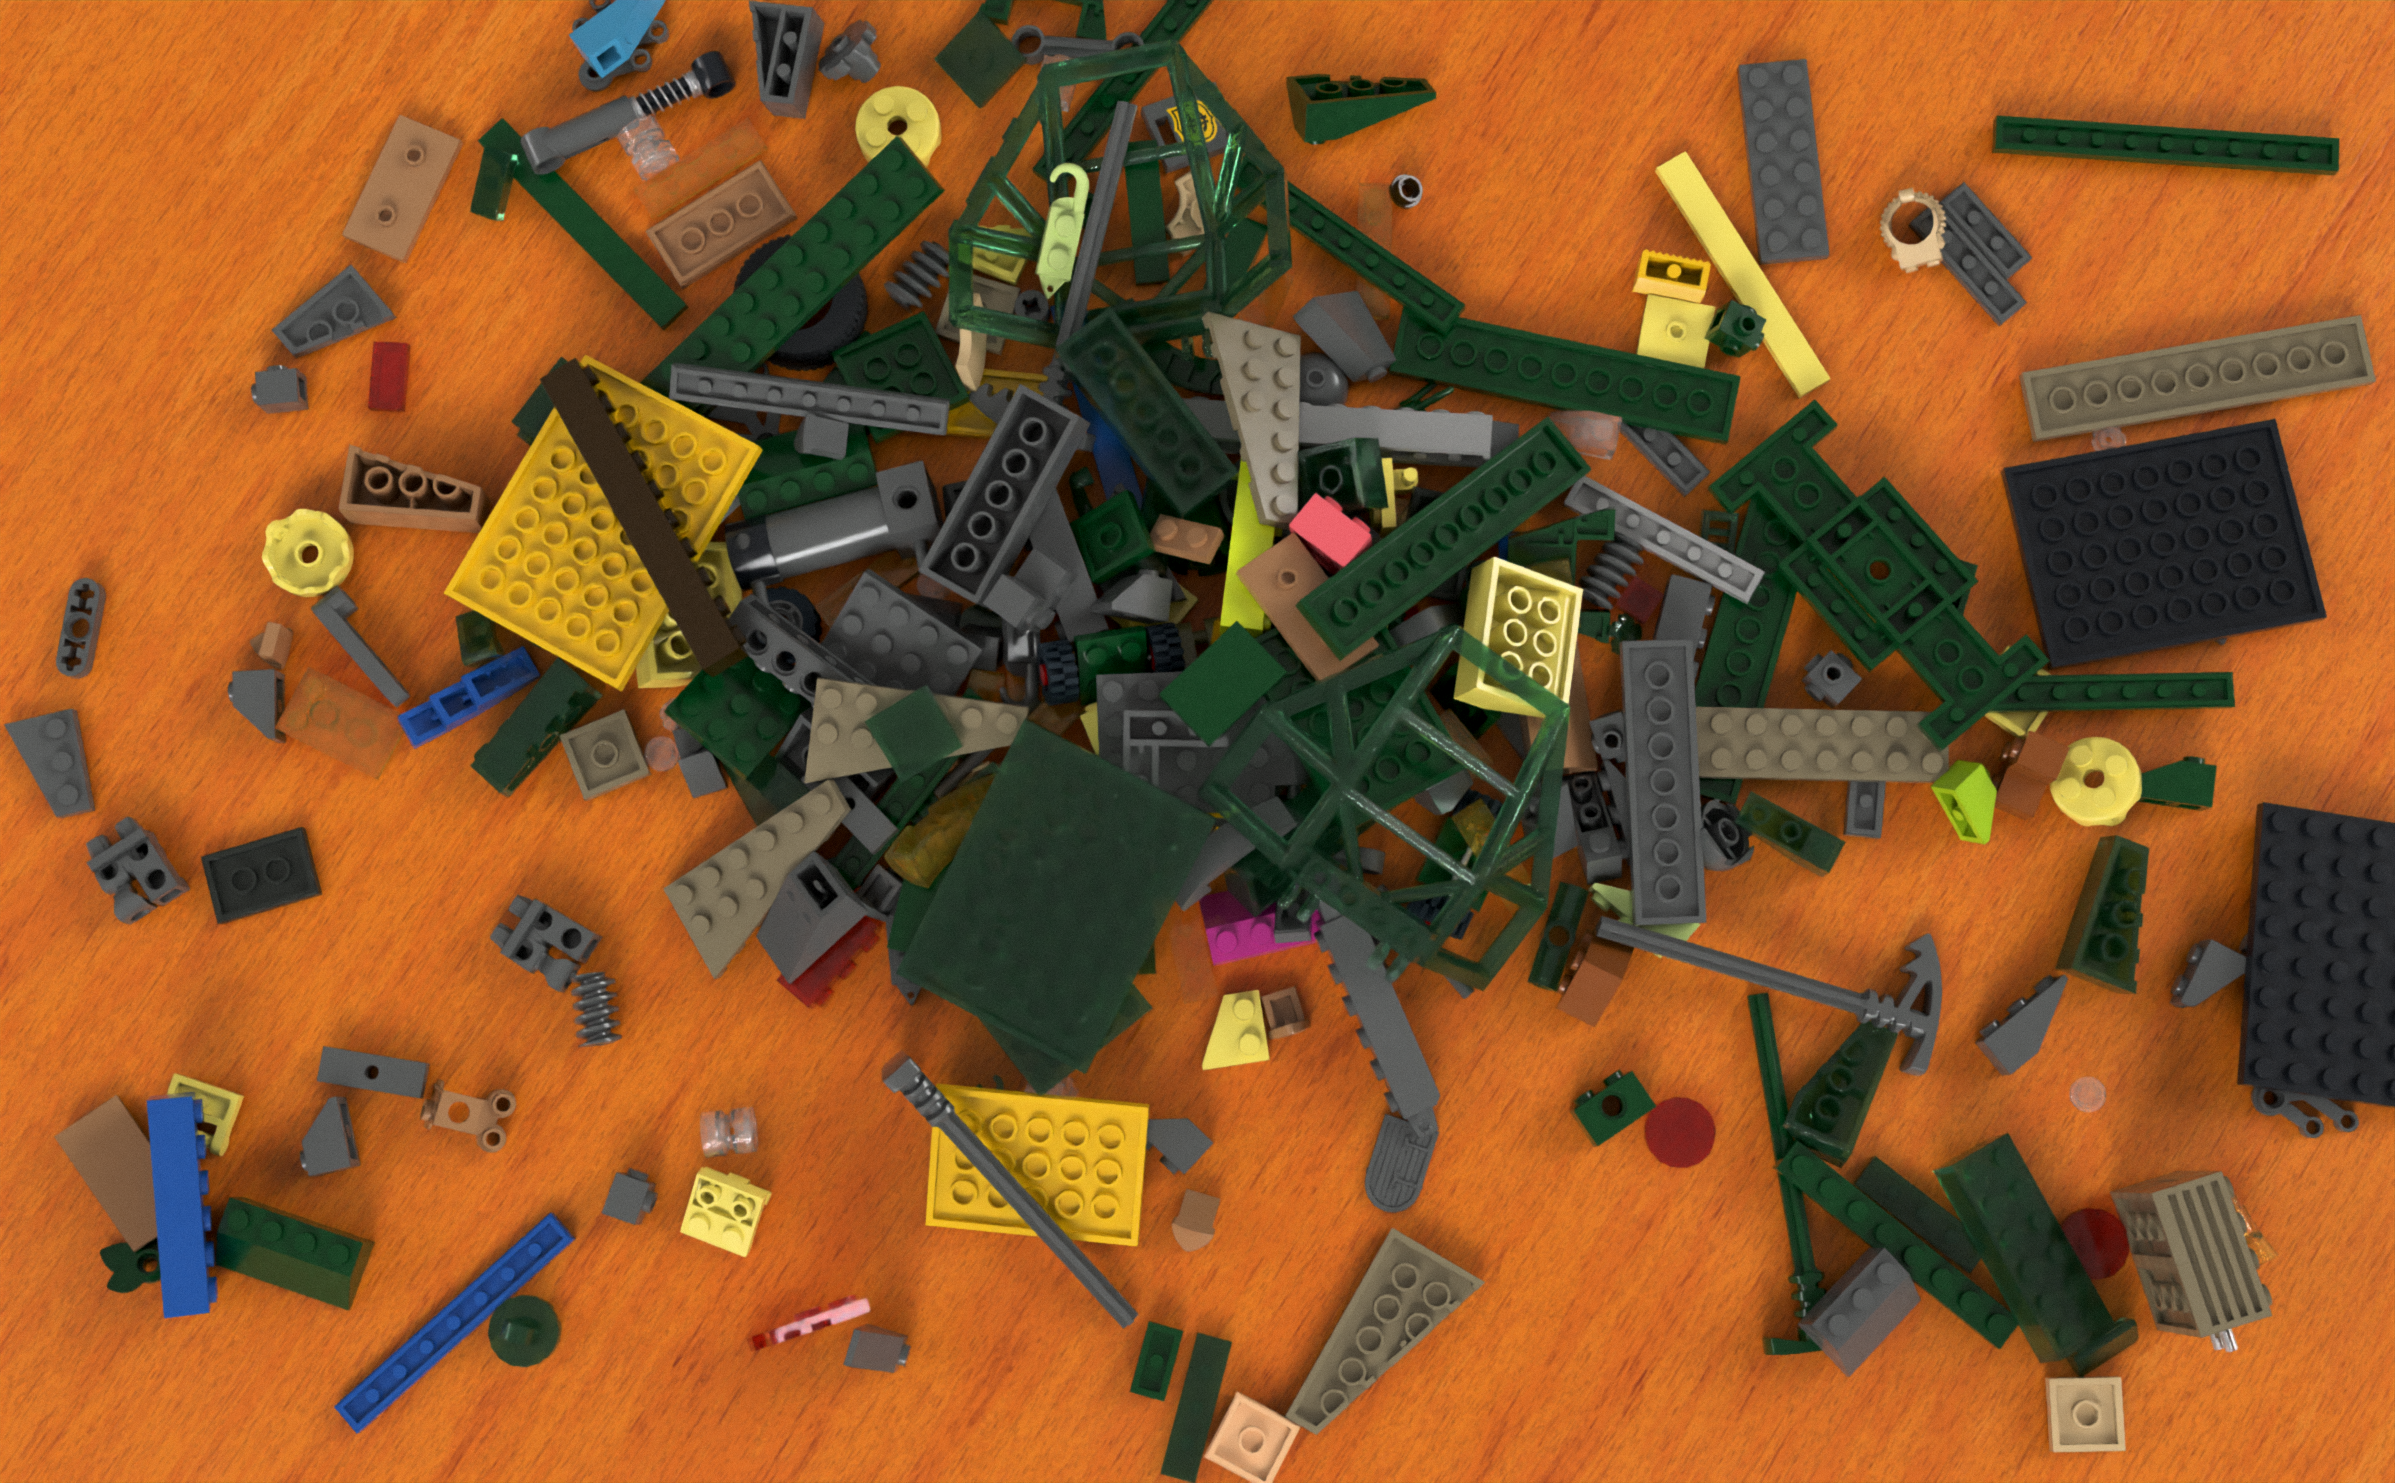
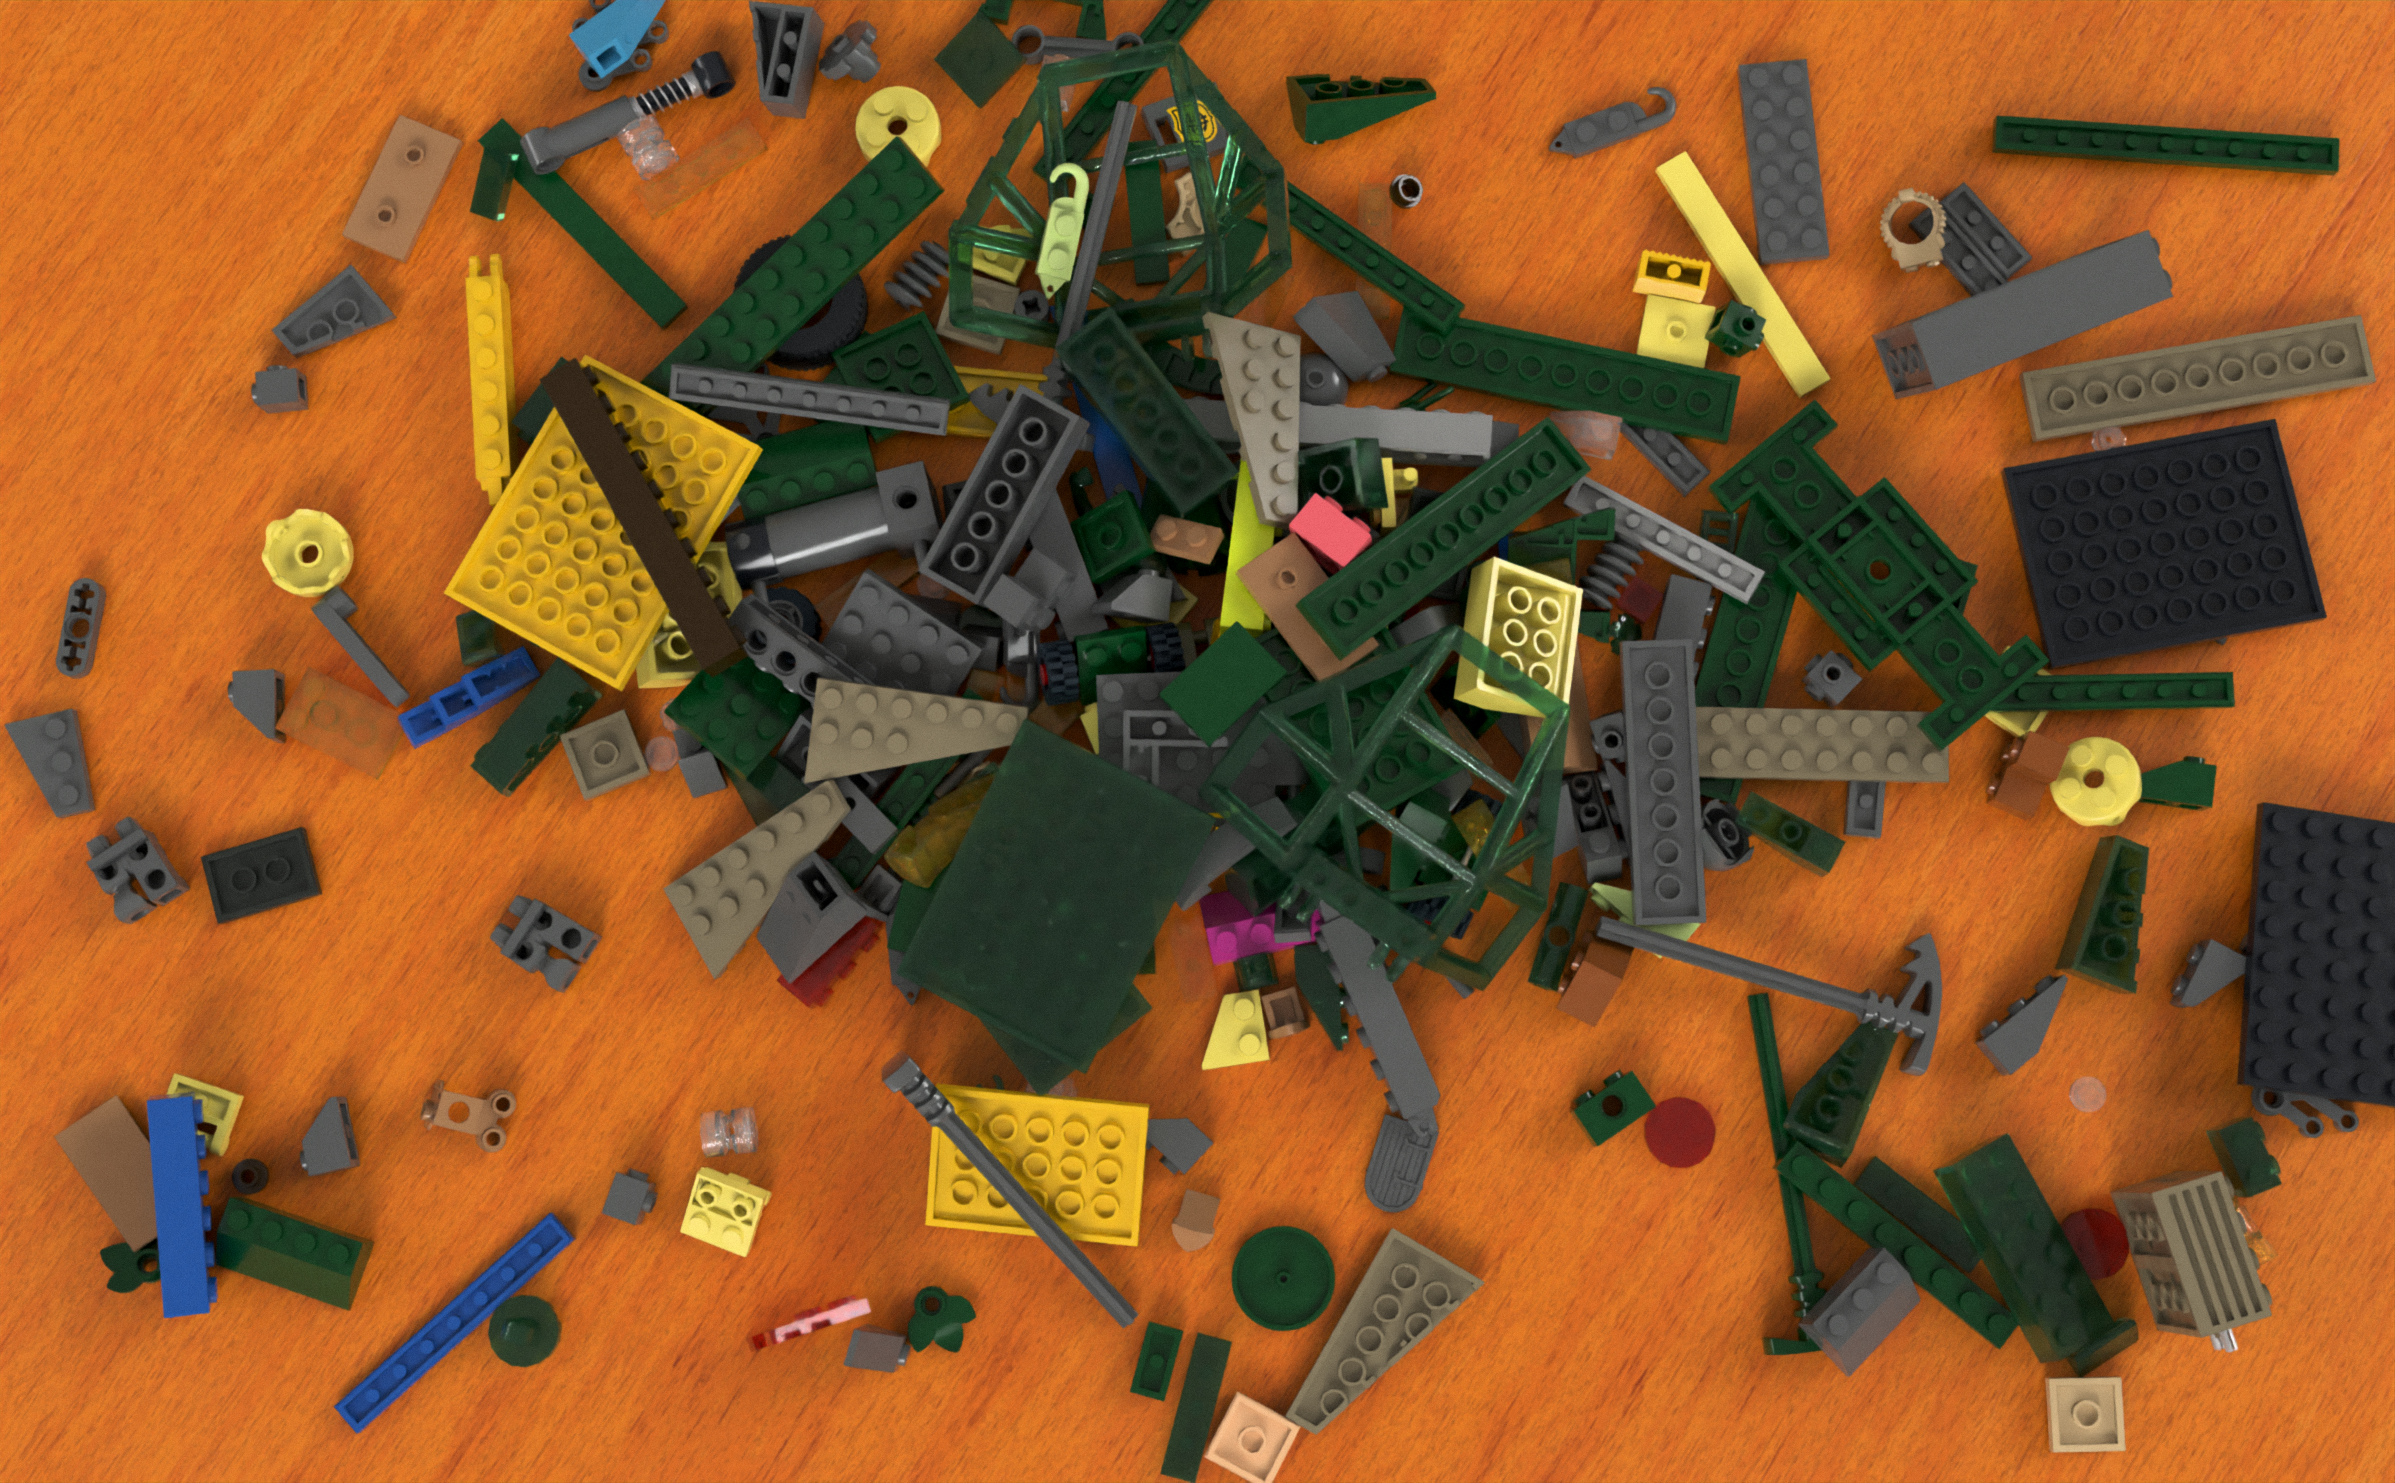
(260, 1180): none -> dark brown plate
(273, 644): medium nougat tile -> none
(355, 1068): dark grey tile -> none
(389, 376): clear red tile -> none
(407, 496): medium nougat wedge -> none
(491, 377): none -> yellow hinge
(595, 1009): dark grey piece -> none
(721, 224): medium nougat tile -> none
(822, 437): dark grey tile -> none
(914, 733): clear green tile -> none
(940, 1325): none -> dark green plate
(971, 354): tan tile -> none
(1256, 972): none -> clear green leg
(1283, 1278): none -> dark green piece
(1321, 992): none -> clear green slope
(1429, 817): none -> dark green slope
(1612, 126): none -> dark grey plate
(1967, 800): lime slope -> none
(2023, 315): none -> dark grey door
(2244, 1156): none -> clear green brick

